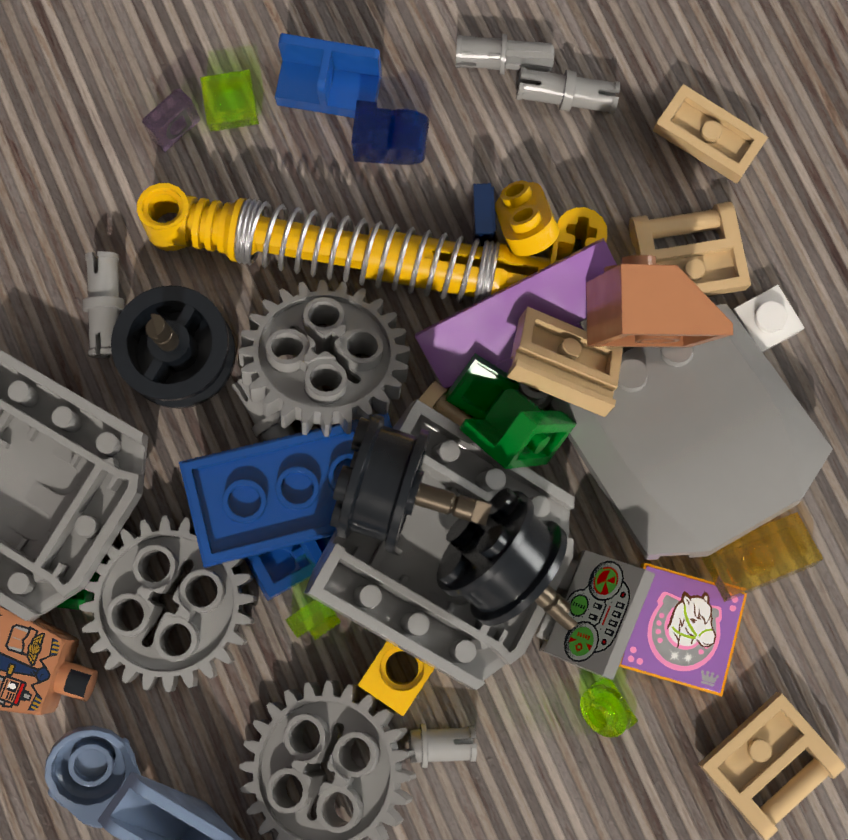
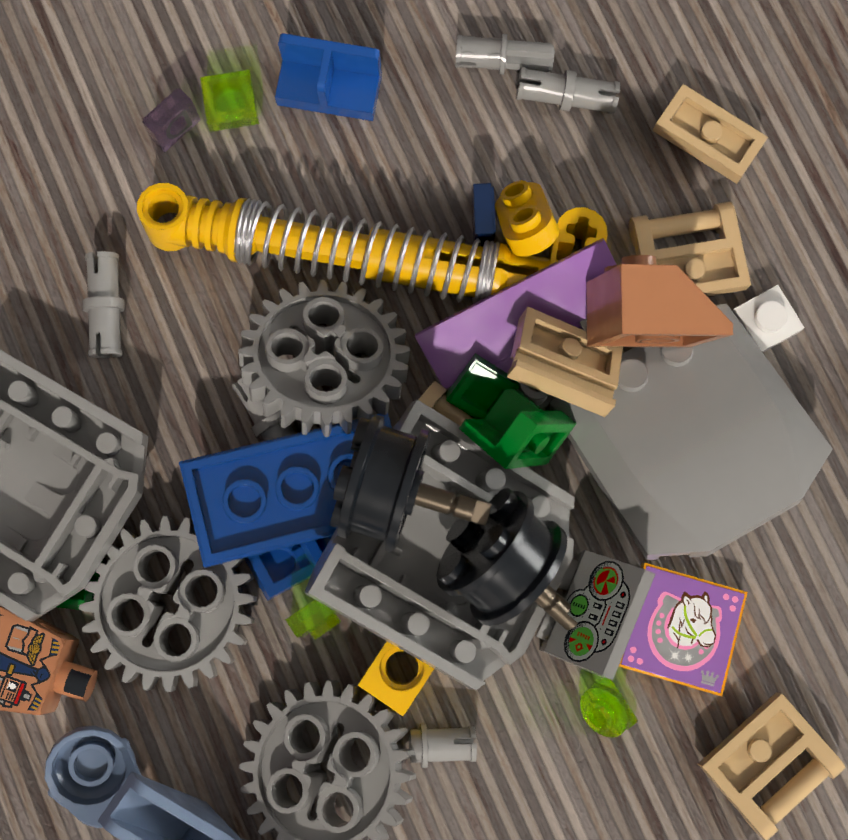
(173, 347): black wheel -> none
(389, 135): clear blue leg -> none
(763, 557): clear yellow plate -> none

